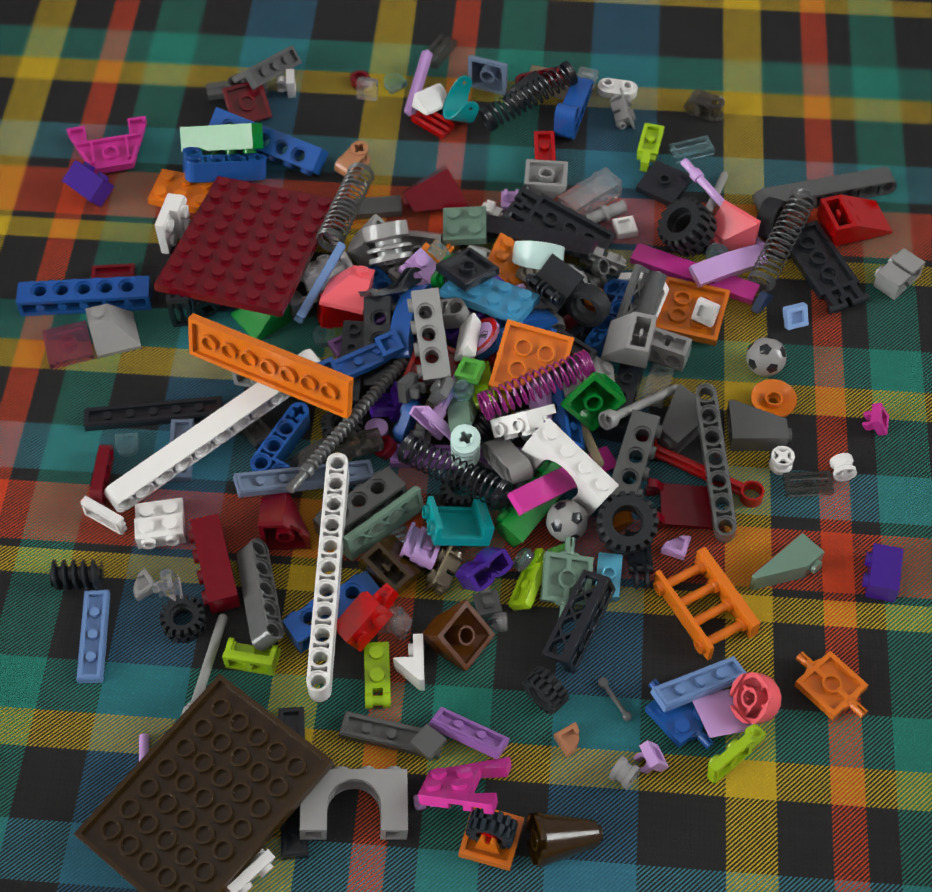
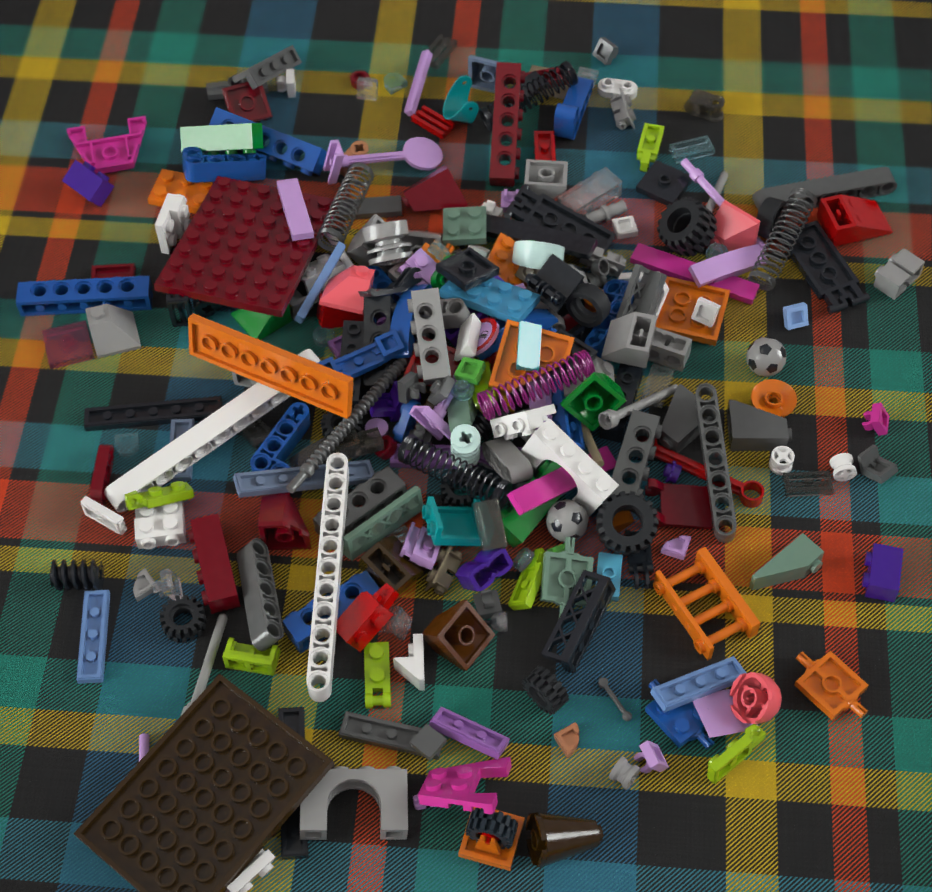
(159, 496): none -> lime hinge
(295, 209): none -> lavender tile
(417, 152): none -> lavender piece
(430, 99): white slope -> none
(490, 524): none -> clear smoke tile
(506, 74): none -> dark red brick
(528, 346): none -> slope
(605, 51): none -> dark grey tile
(672, 472): none -> dark purple plate
(761, 302): dark blue tile -> none
(874, 466): none -> dark grey bracket

